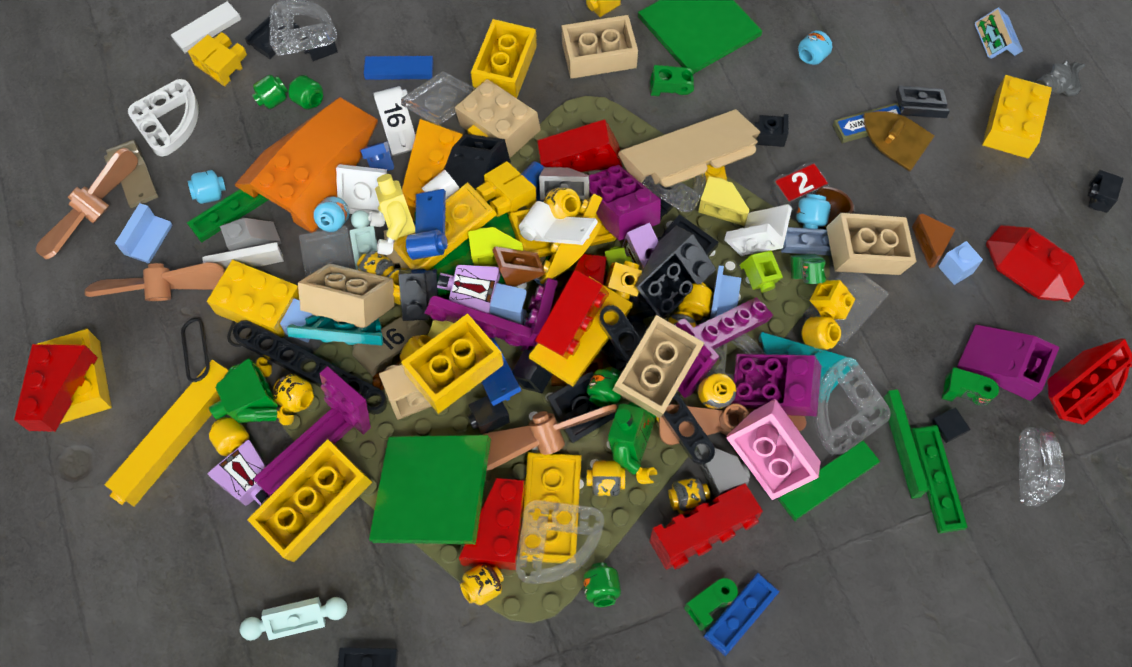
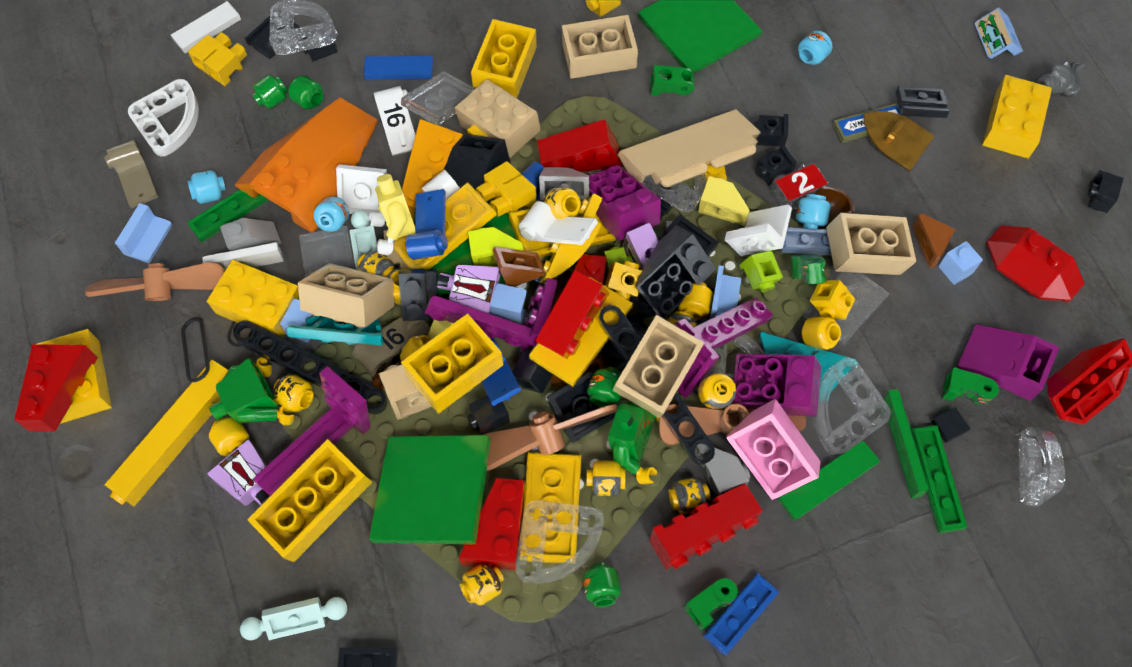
(88, 202): nougat piece -> none
(379, 156): blue slope -> none
(775, 164): none -> black brick

